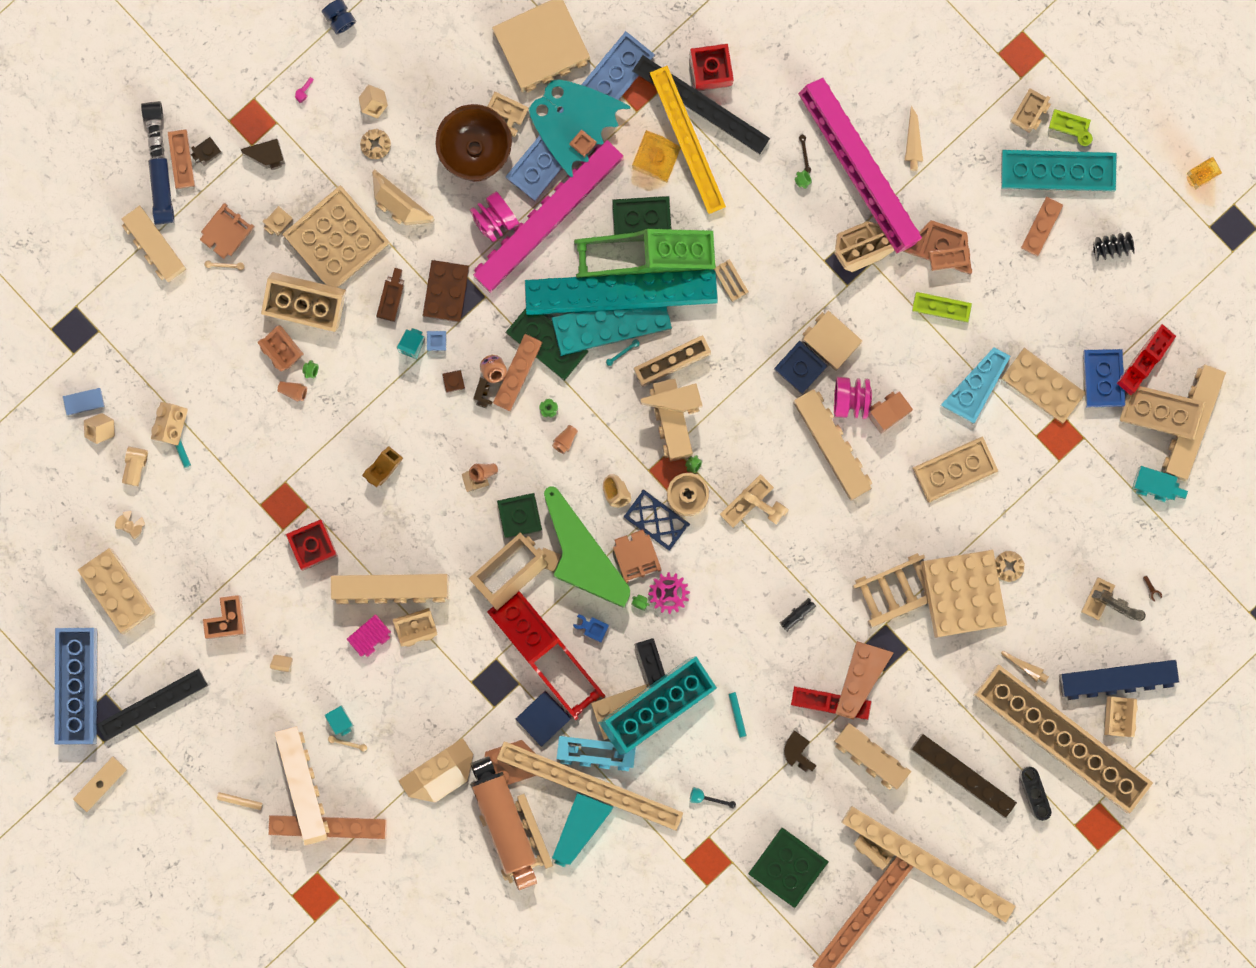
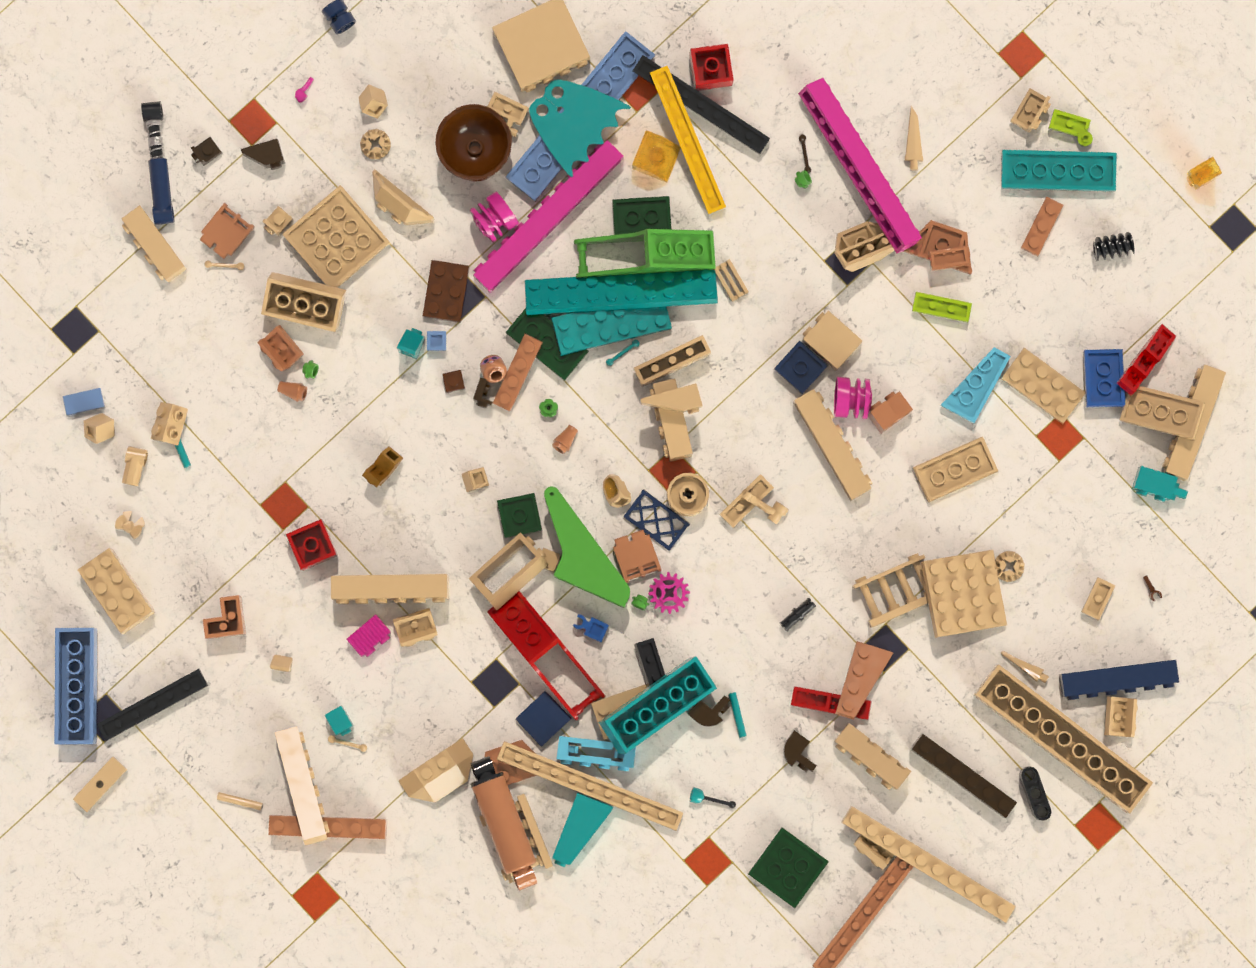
(181, 159): nougat plate -> none
(391, 296): reddish brown hinge -> none
(480, 472): nougat cone -> none
(582, 143): nougat tile -> none
(693, 464): bright green plate -> none
(705, 715): none -> dark brown brick
(1118, 605): clear smoke plate -> none

